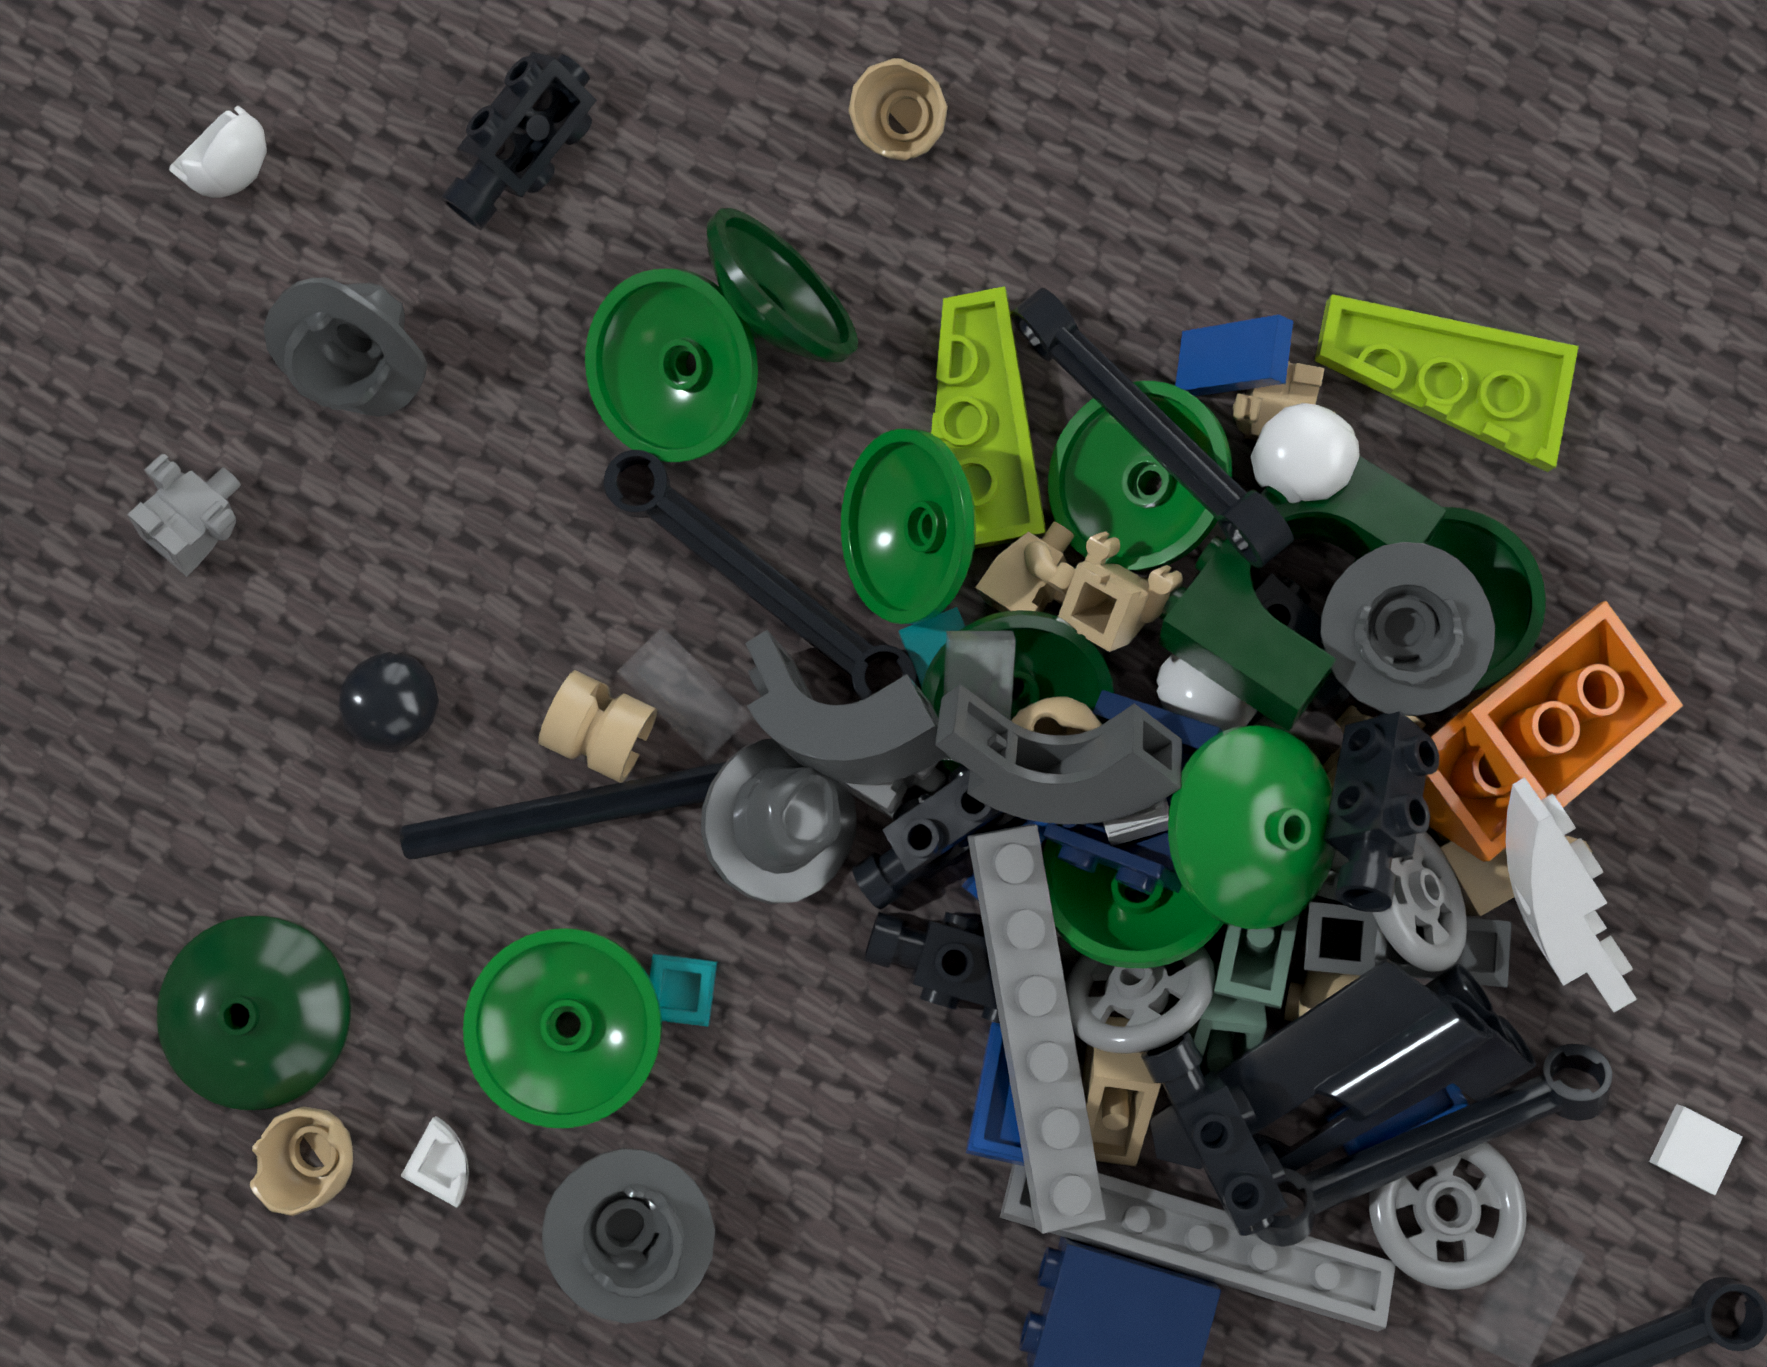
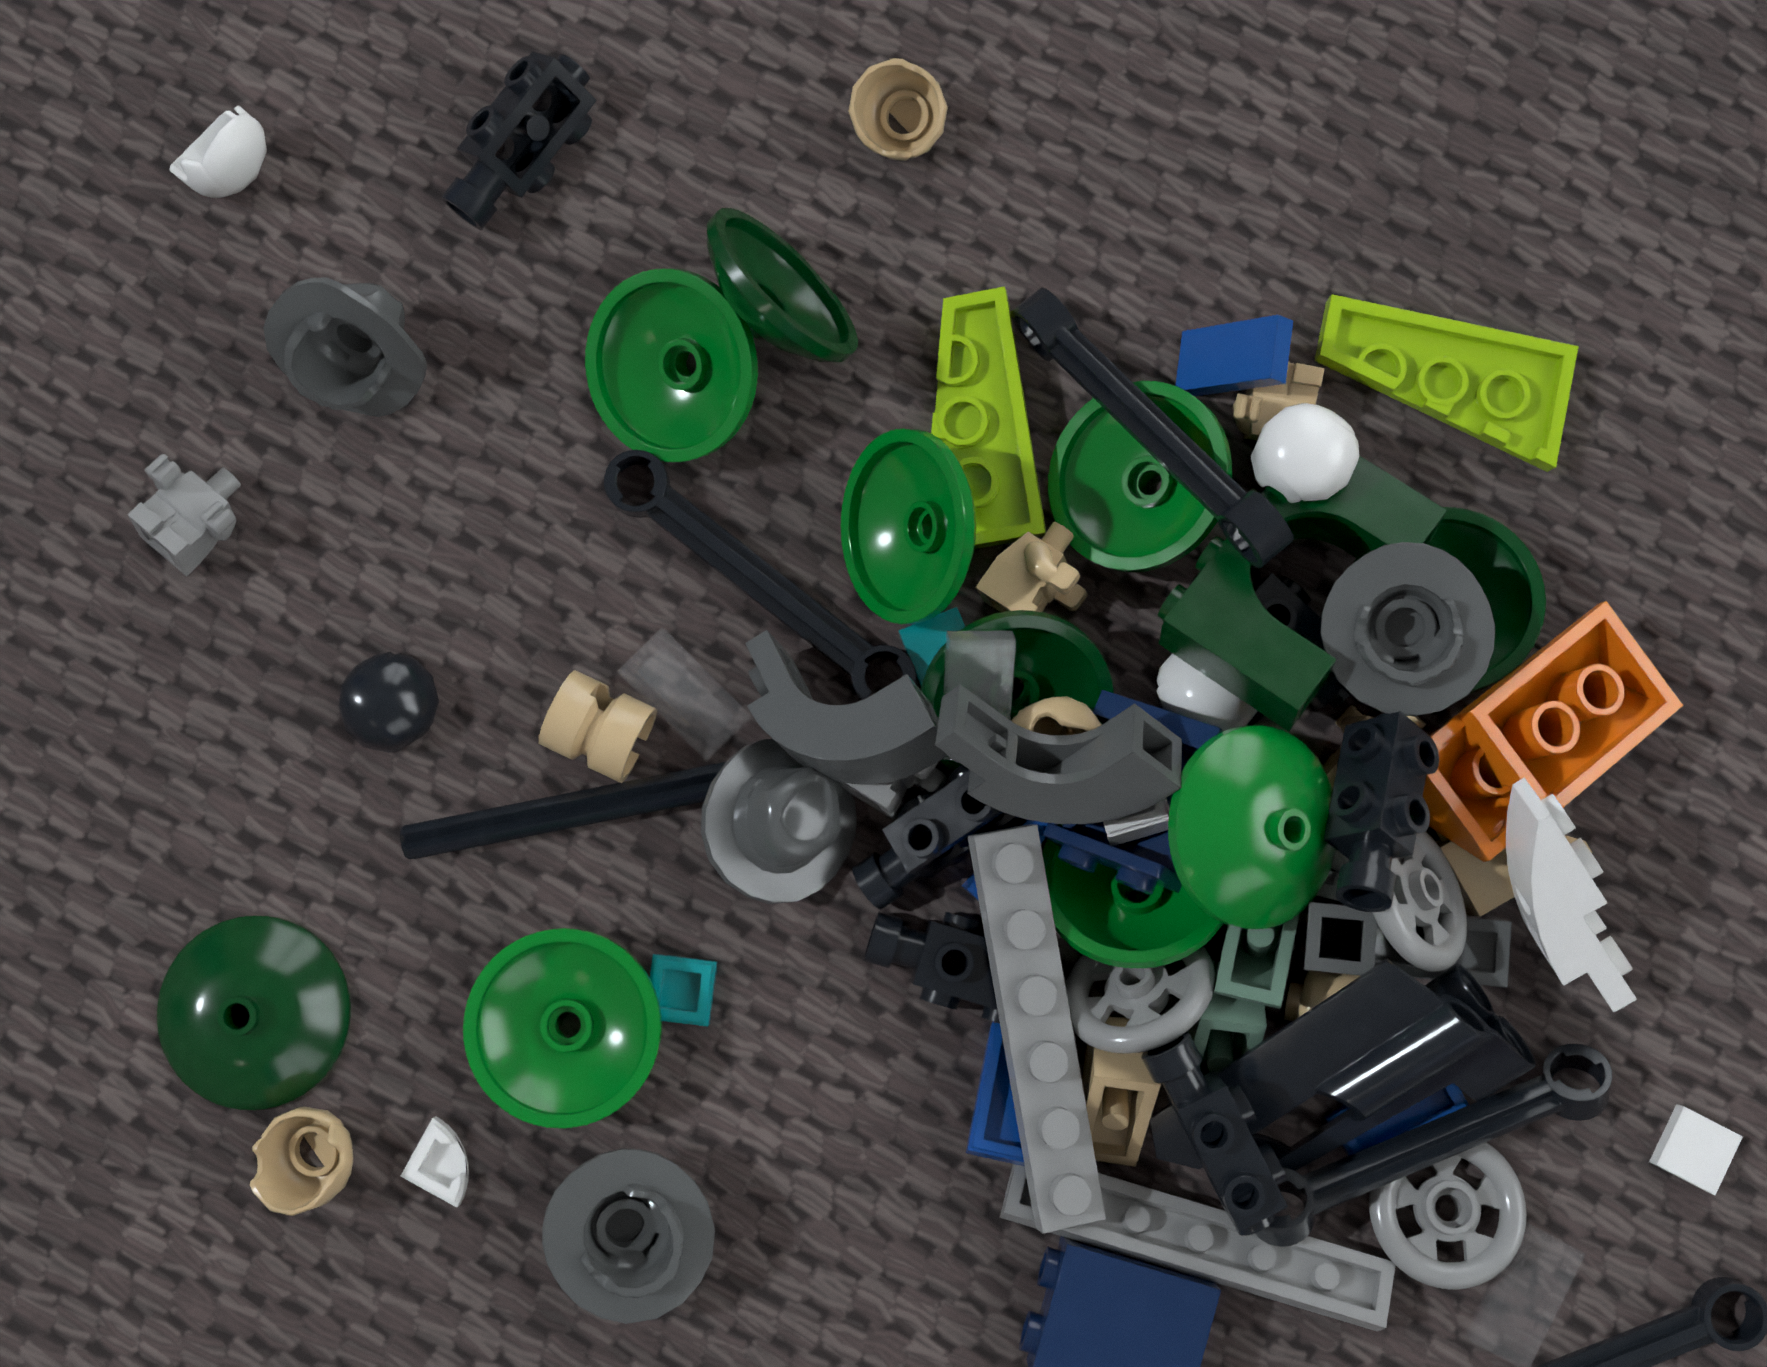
(1111, 601): tan piece -> none

